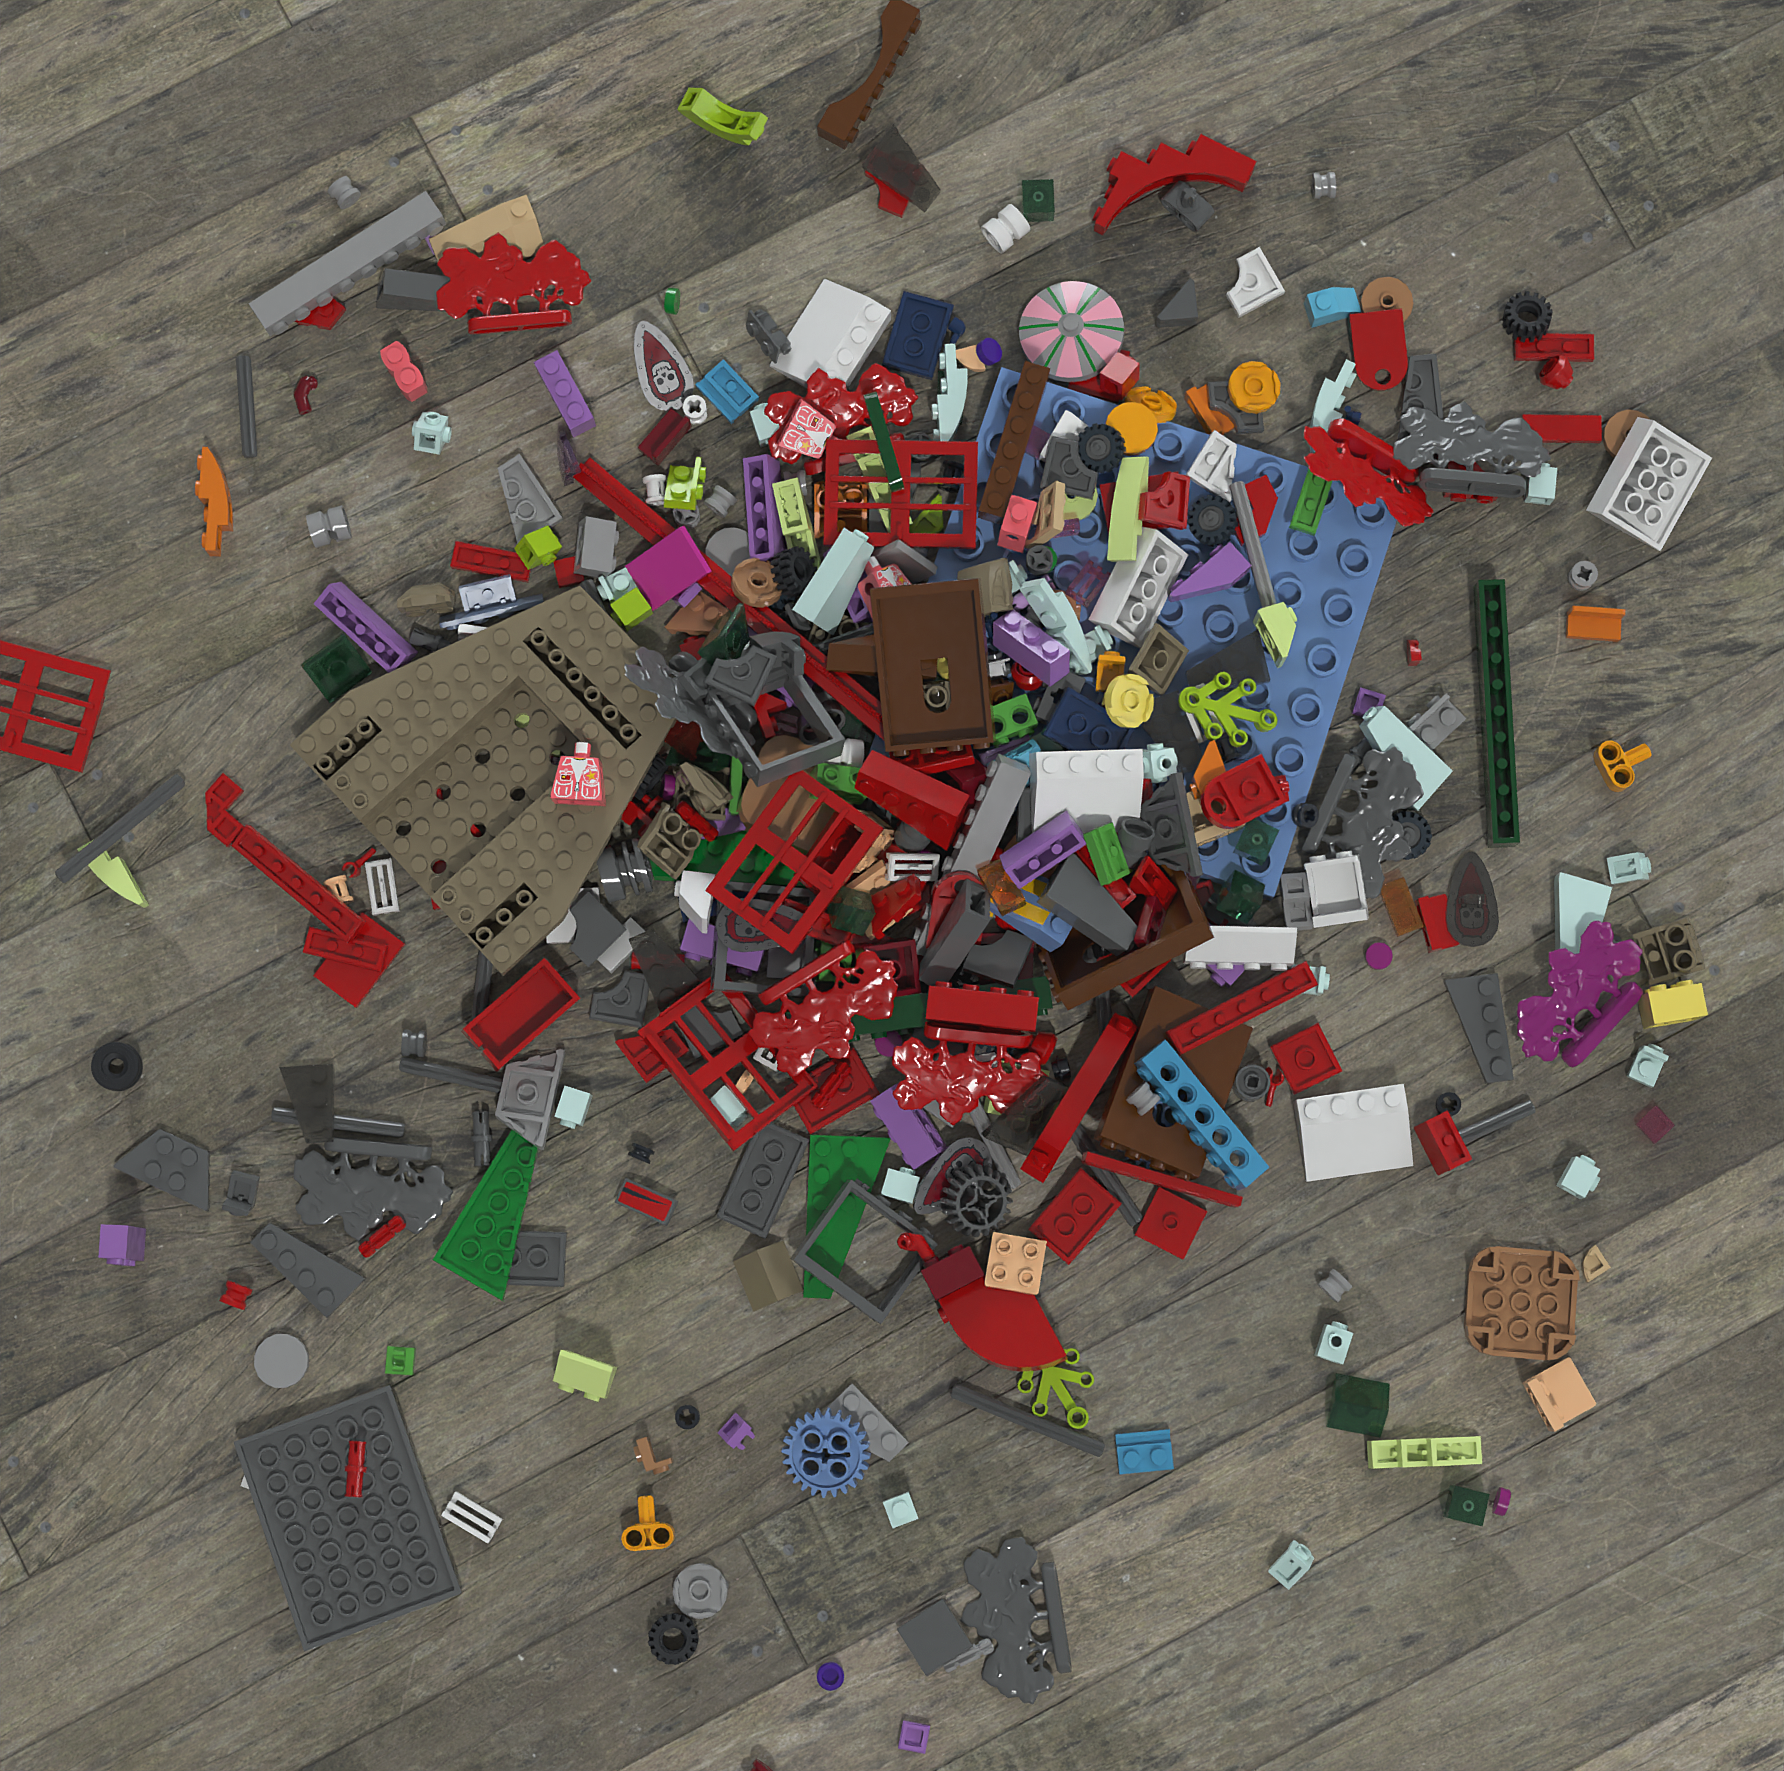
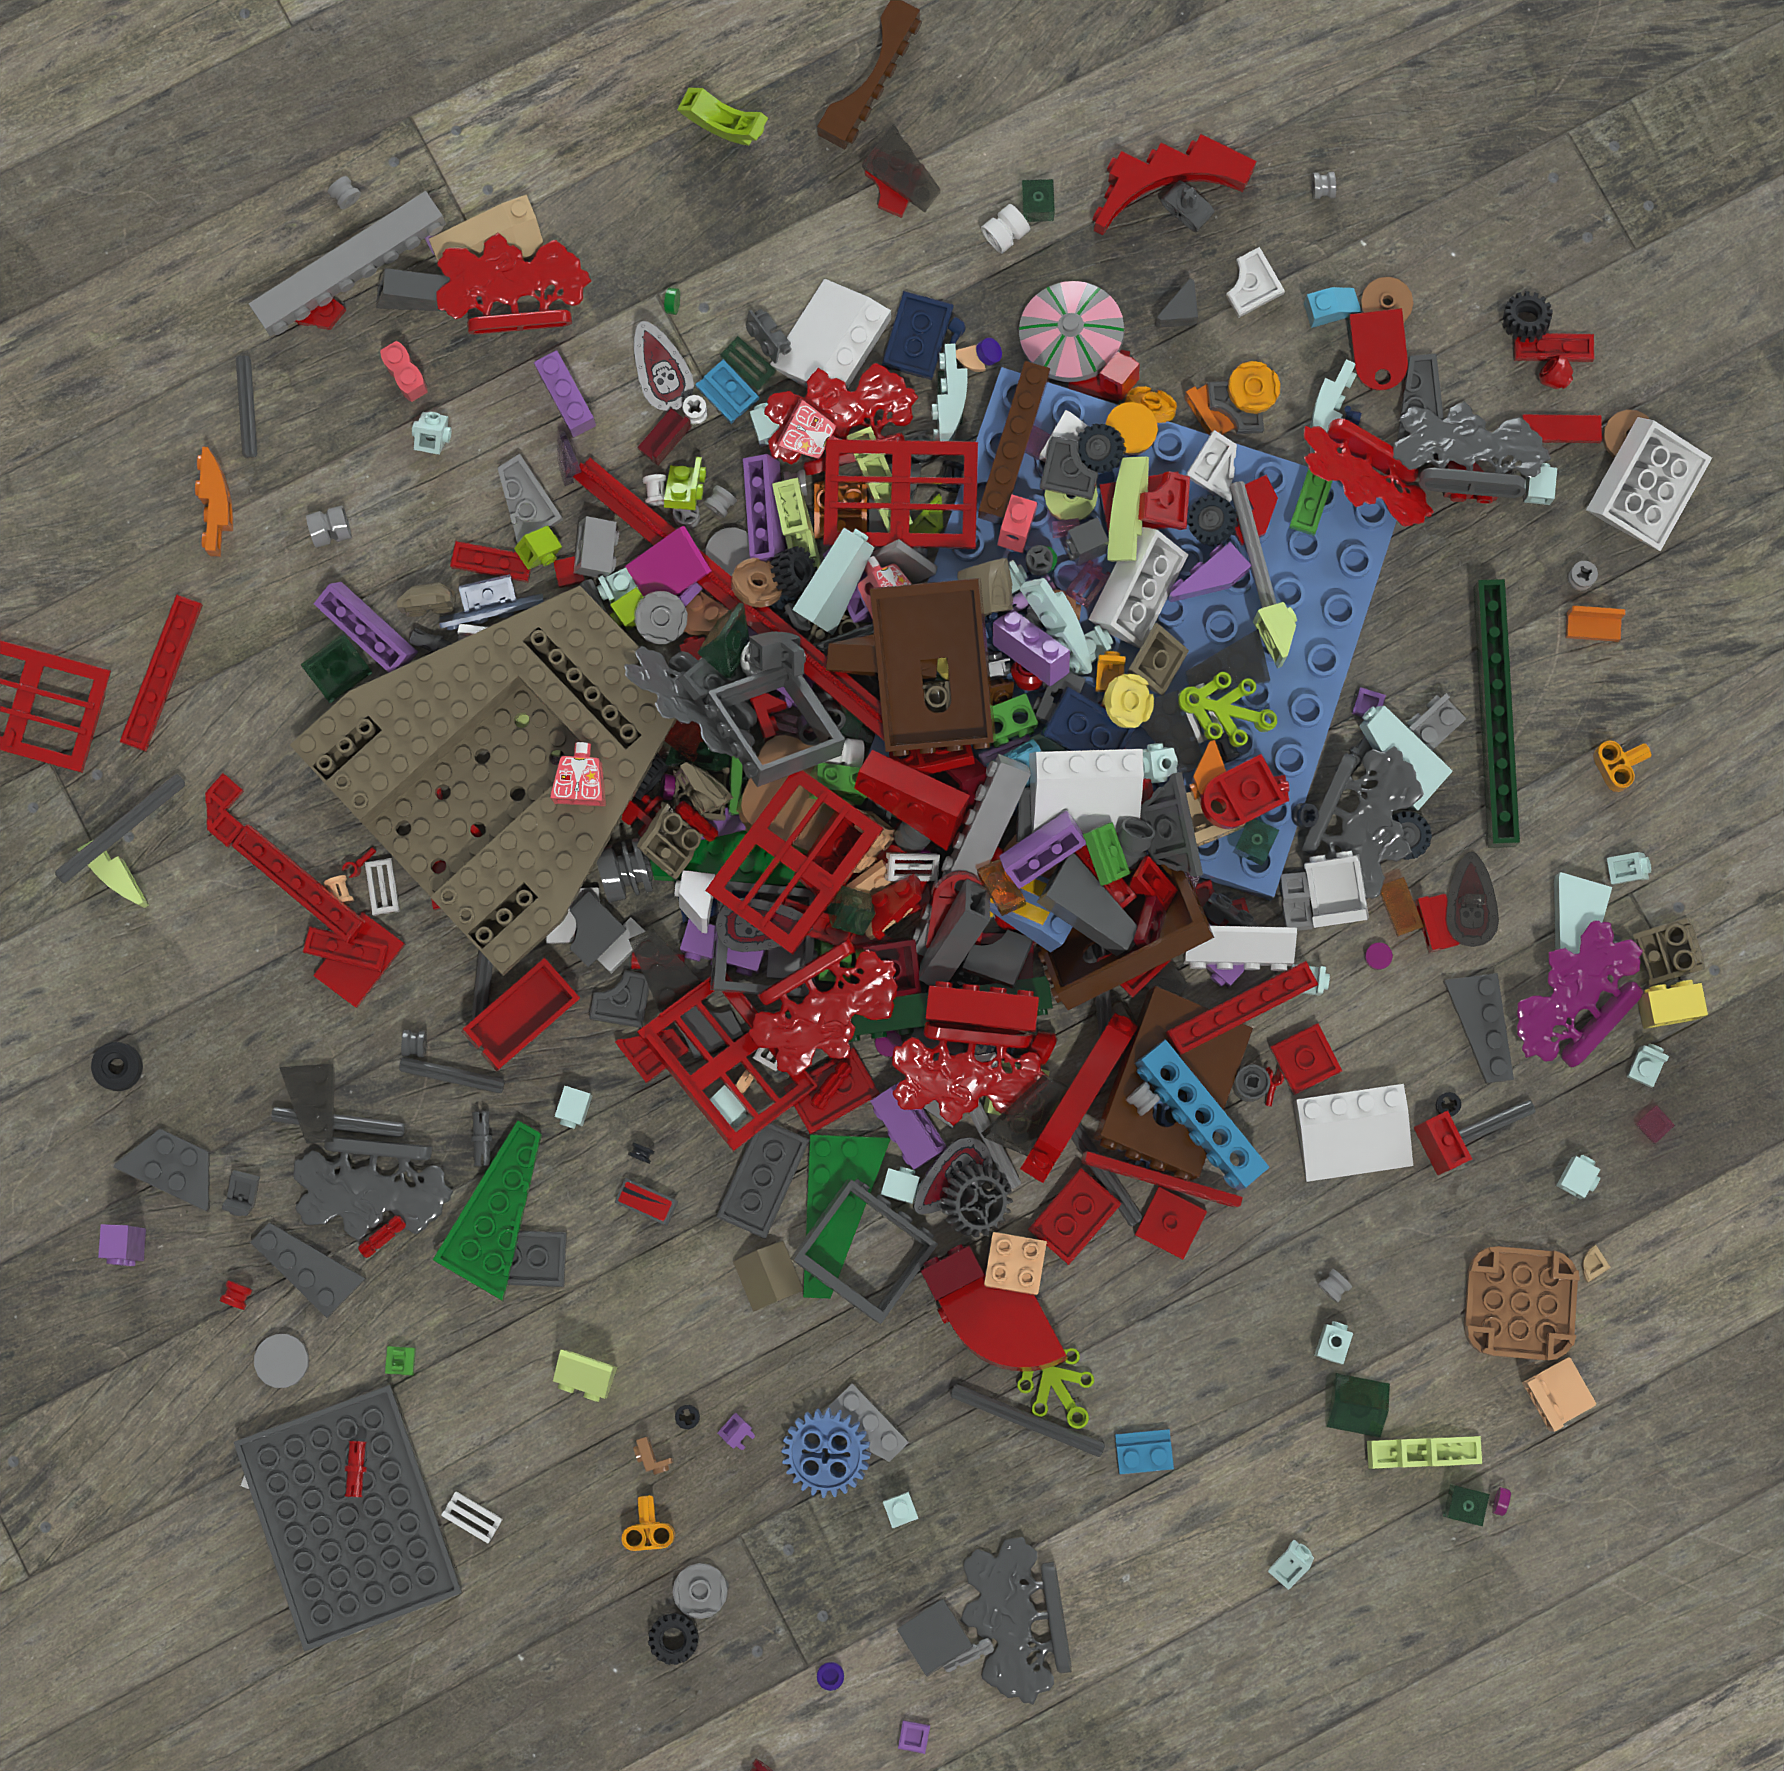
(161, 673): none -> red tile
(301, 392): dark red arm -> none
(530, 1095): light grey wing -> none
(660, 617): none -> light grey tile
(743, 676): dark grey tile -> none
(763, 378): none -> clear green tile
(883, 441): dark green beam -> none
(916, 1243): red arm -> none
(1048, 514): tan wing -> none
(1061, 1068): black plate -> none
(1086, 542): none -> dark grey brick
(1240, 896): clear green piece -> none
(1413, 653): red tile -> none

